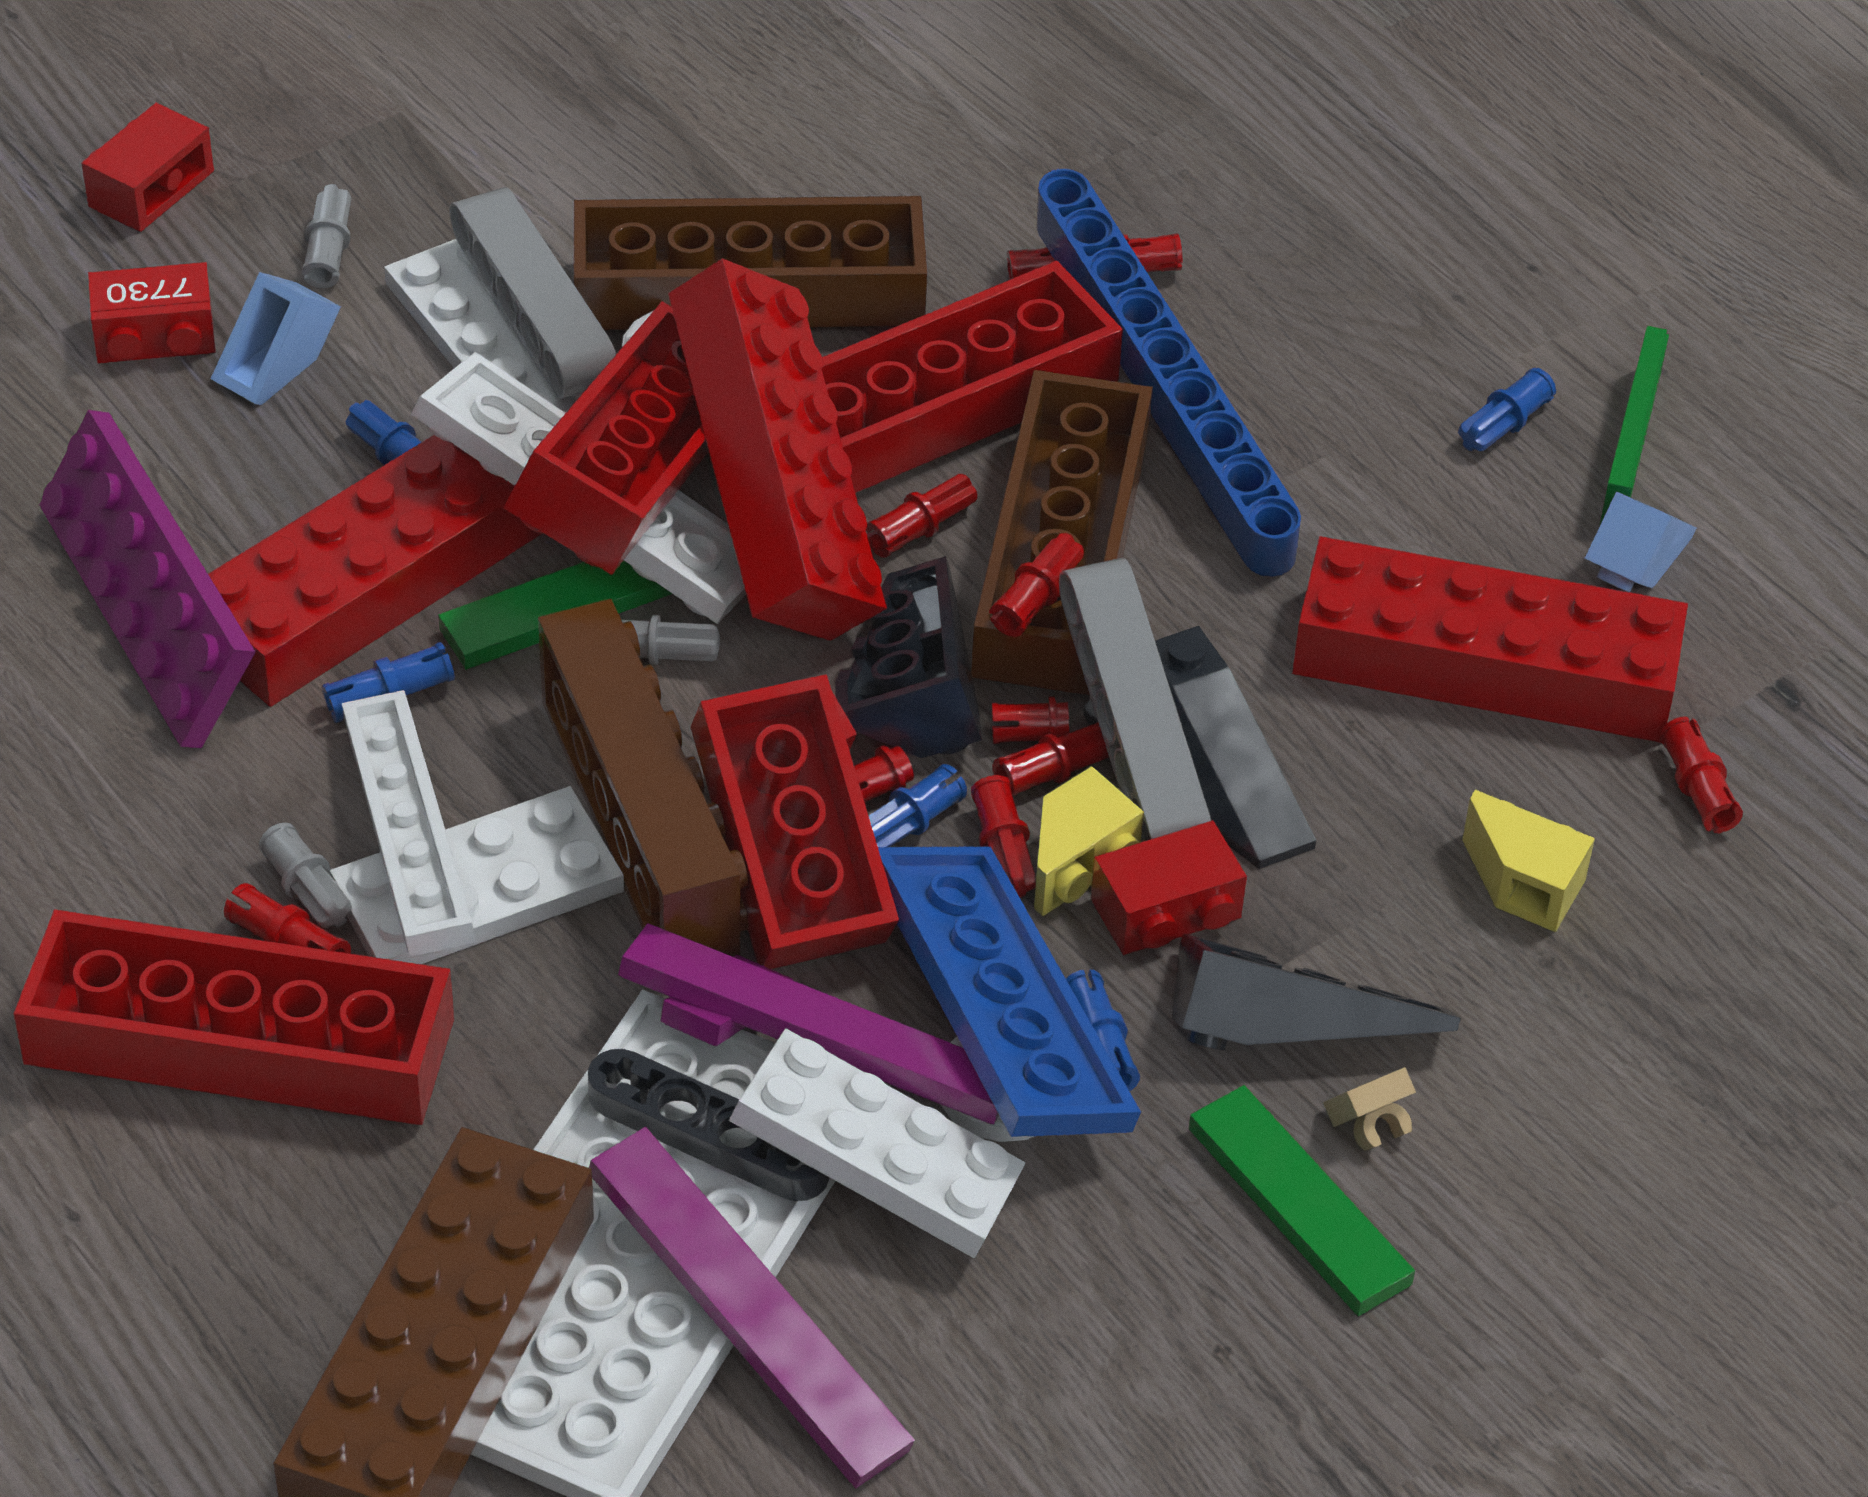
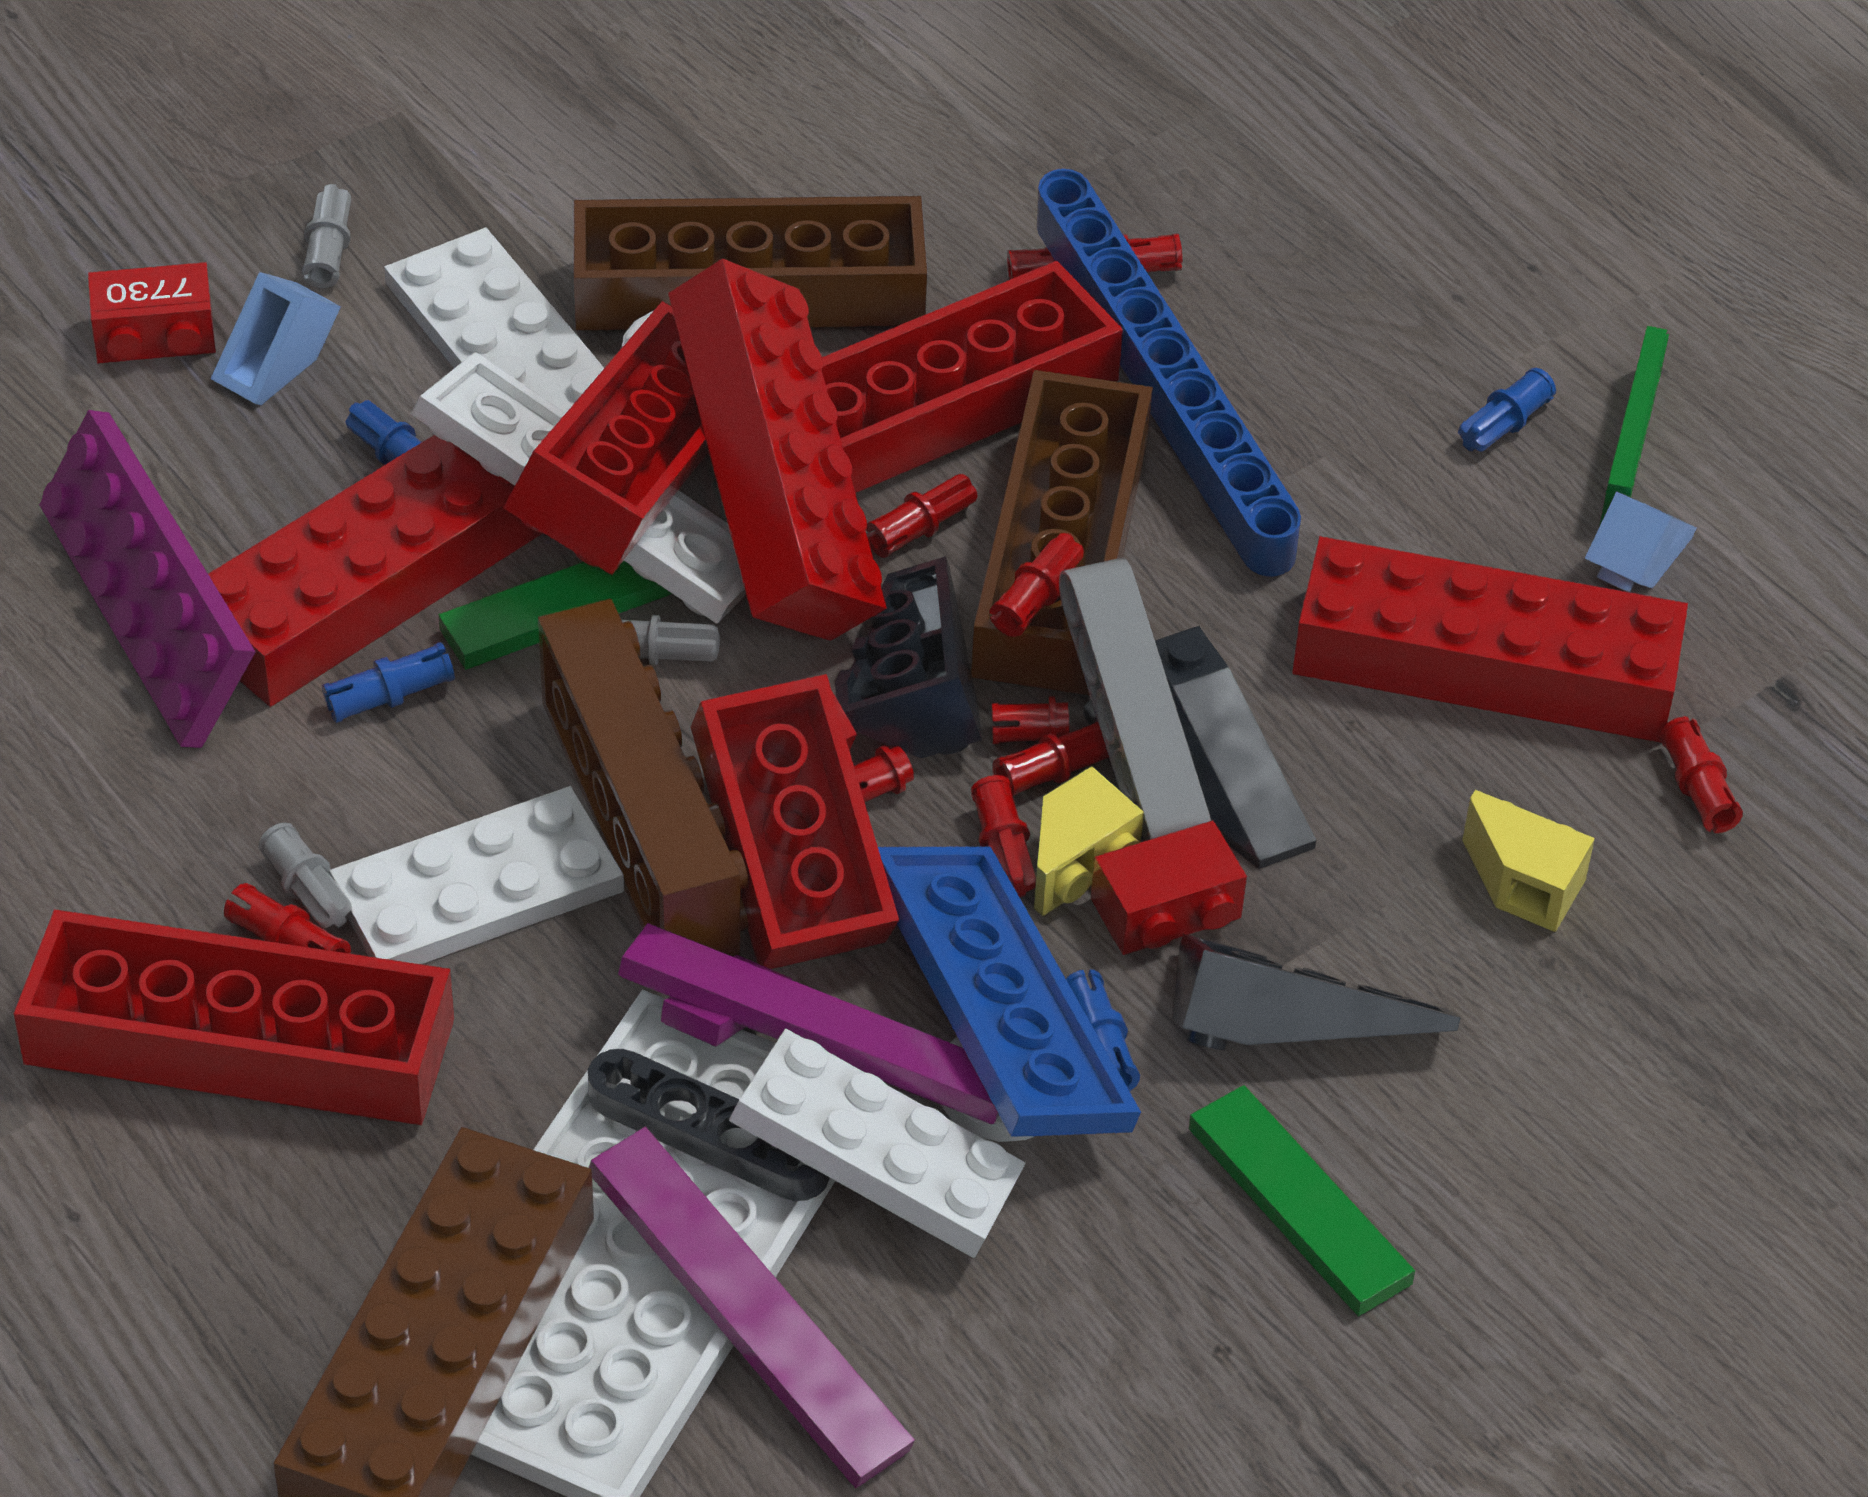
(147, 167): red brick -> none
(408, 825): white plate -> none
(532, 290): light grey beam -> none
(914, 807): blue axle -> none
(1369, 1103): tan tile -> none

